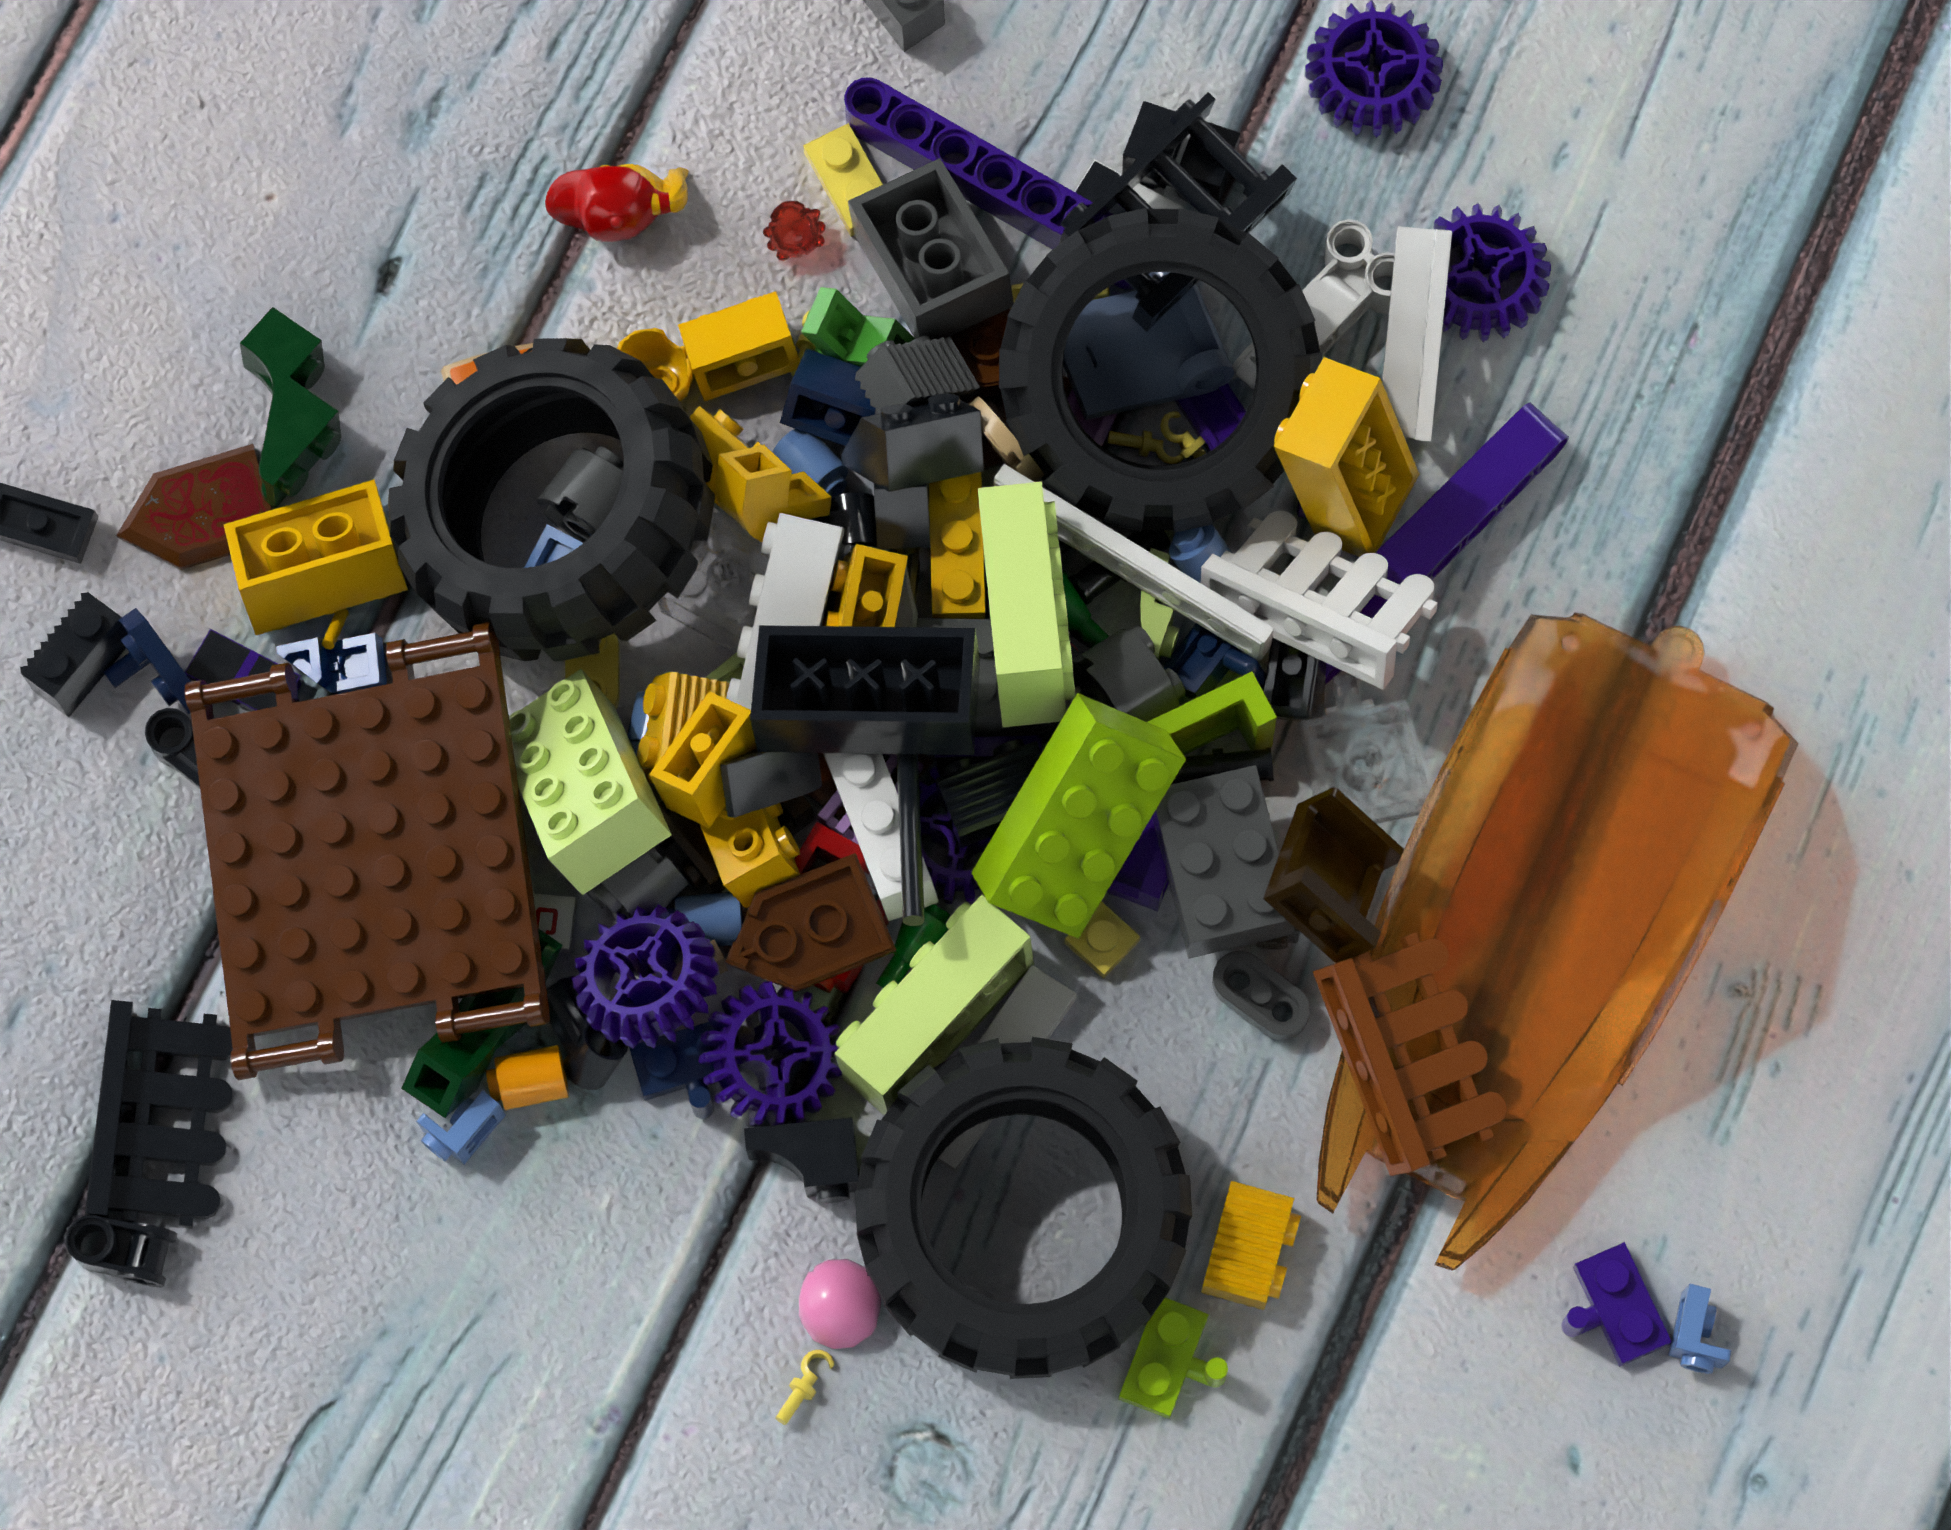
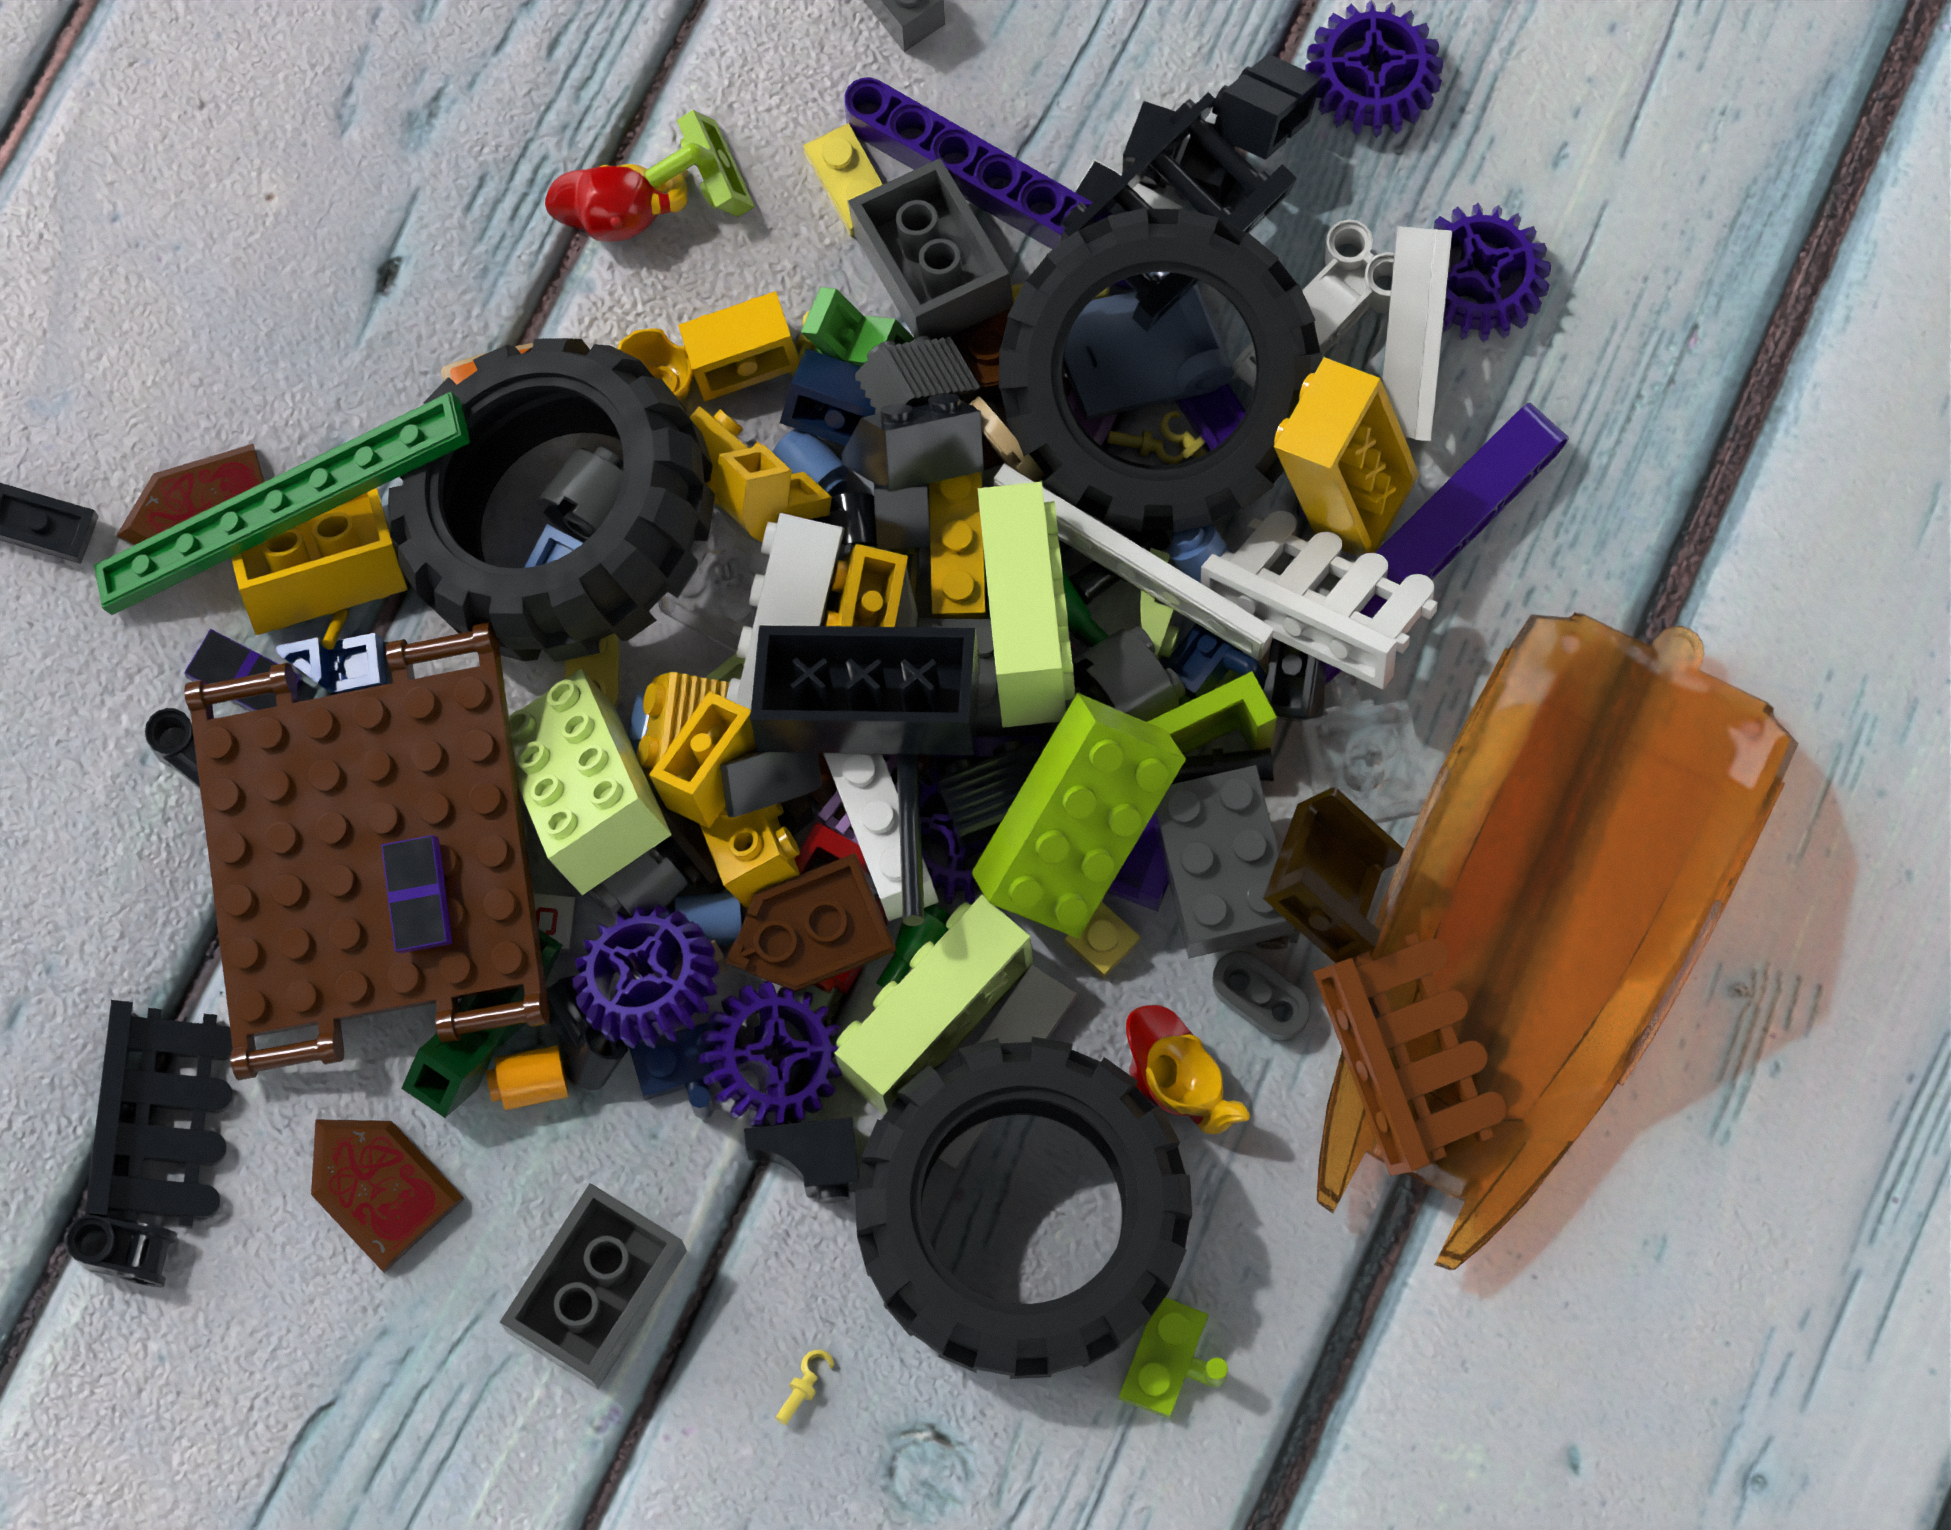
(76, 654): black brick -> none
(145, 649): dark blue plate -> none
(282, 503): none -> green tile
(299, 423): dark green arch -> none
(378, 1186): none -> reddish brown tile
(416, 894): none -> black tile
(471, 1126): medium blue bracket -> none
(593, 1286): none -> dark grey brick
(706, 149): none -> lime plate
(790, 221): clear red animal -> none
(839, 1304): bright pink hair -> none
(1178, 1071): none -> yellow hair
(1249, 1246): yellow brick -> none
(1265, 105): none -> black piece
(1617, 1305): dark purple plate -> none
(1692, 1322): medium blue bracket -> none

